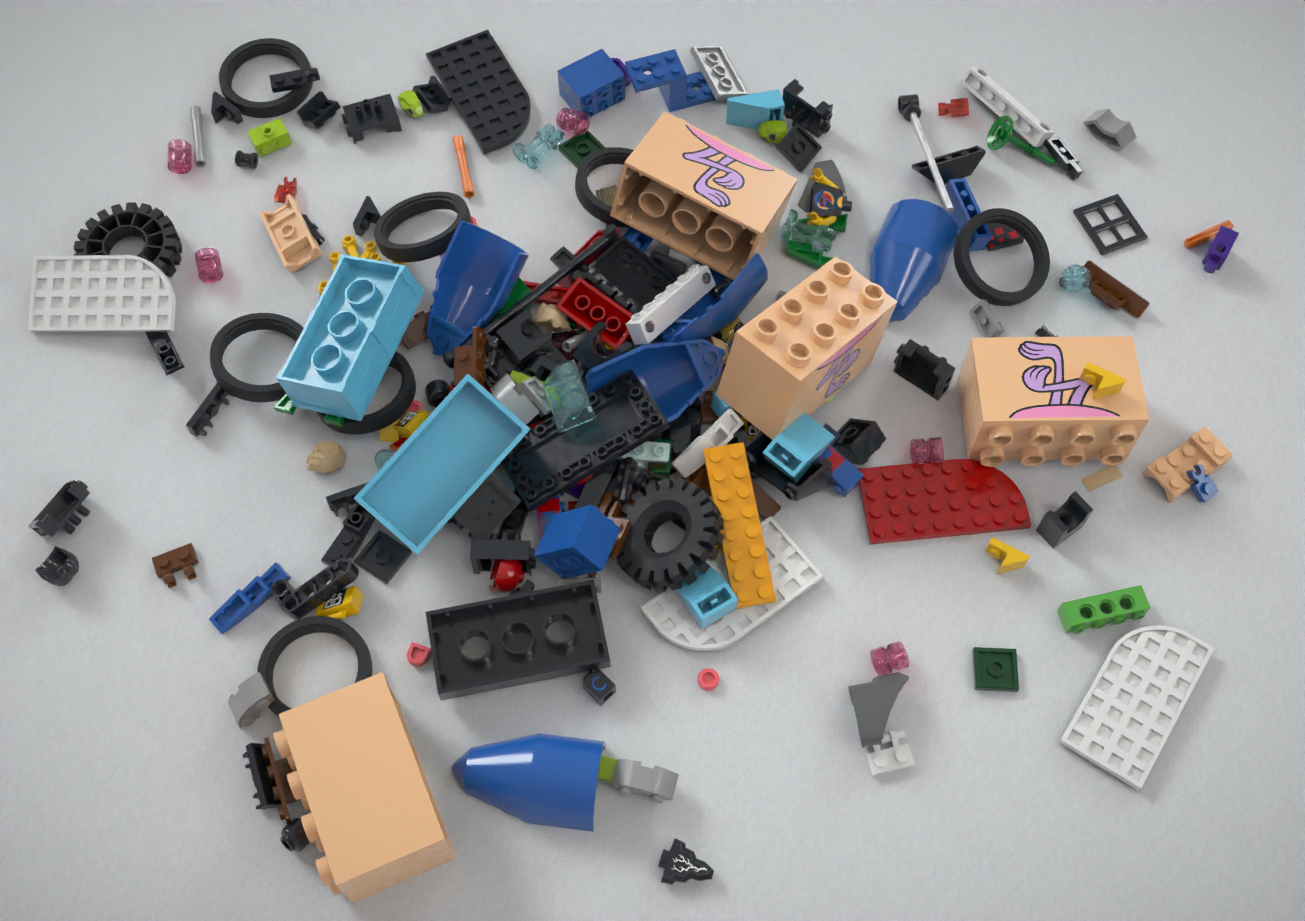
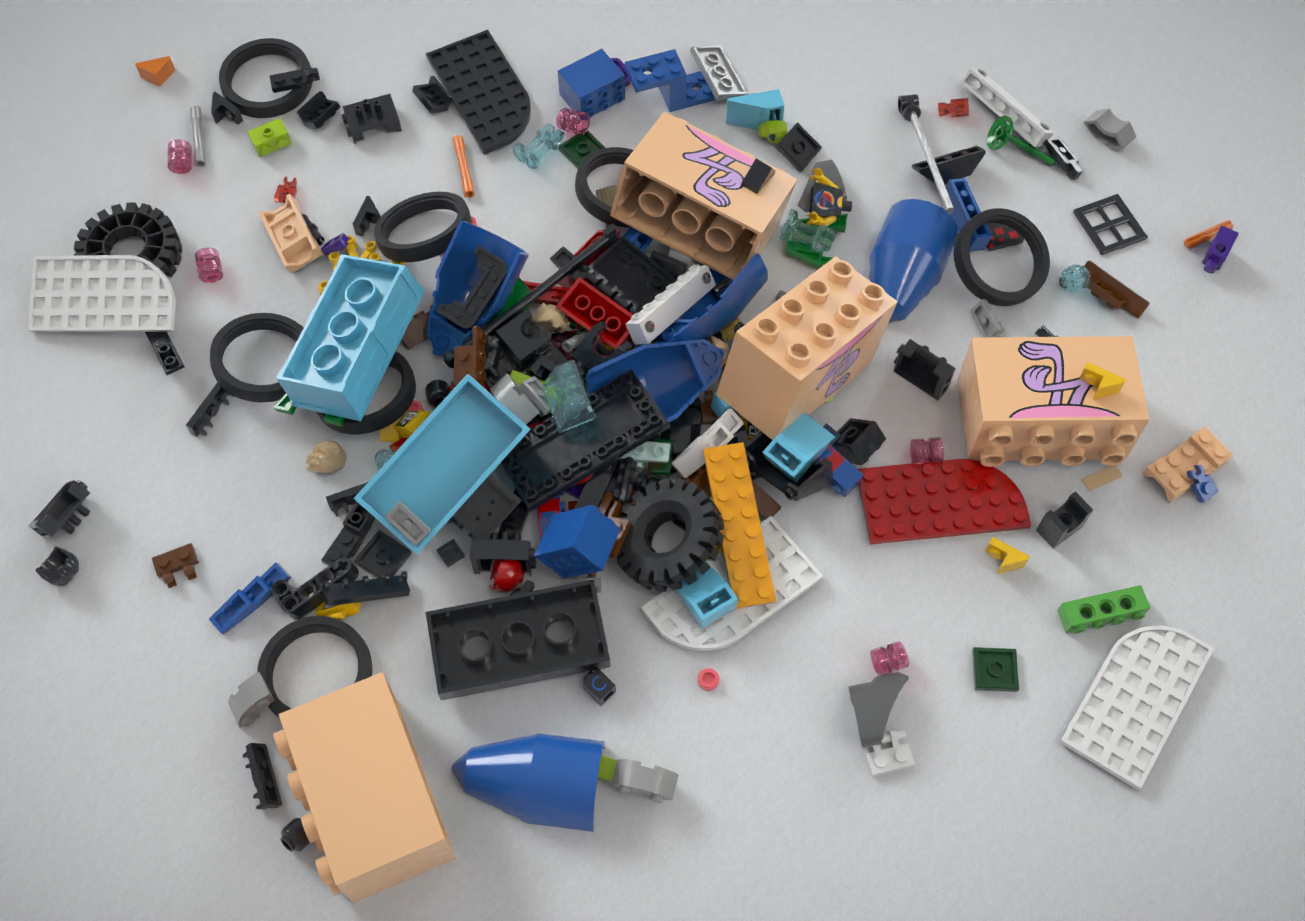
(156, 70): none -> orange slope
(252, 159): black bush -> none
(279, 771): reddish brown bracket -> none
(335, 244): none -> dark purple plate
(365, 589): none -> black hinge
(407, 523): none -> light grey hinge
(410, 103): lime rock -> none
(418, 654): coral tile -> none
(450, 553): none -> black tile
(493, 275): none -> black windscreen
(681, 865): black rock -> none
(757, 176): none -> black slope
(810, 118): black piece -> none

